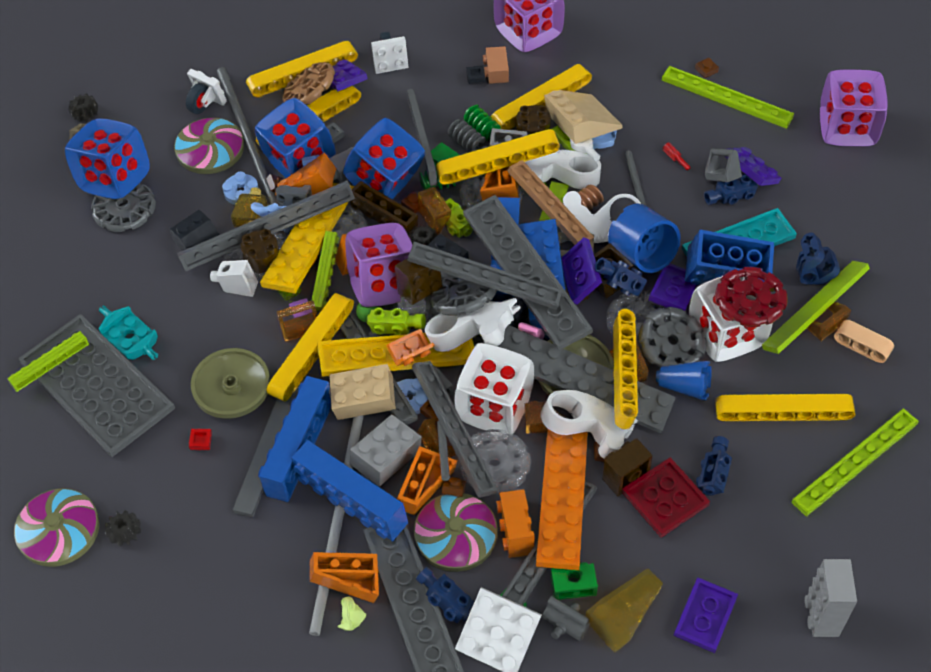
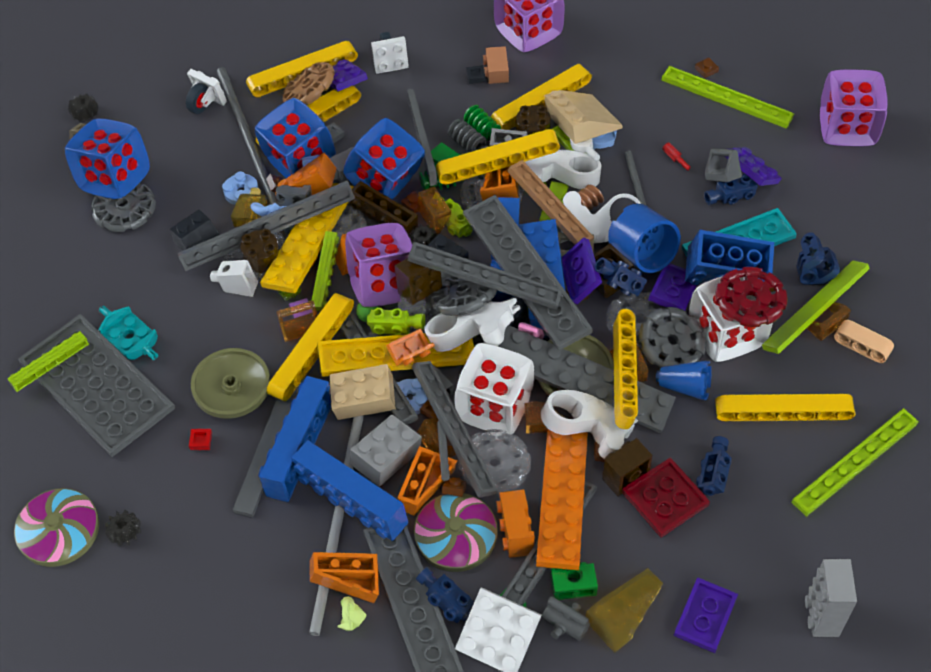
(209, 145): dish -> none

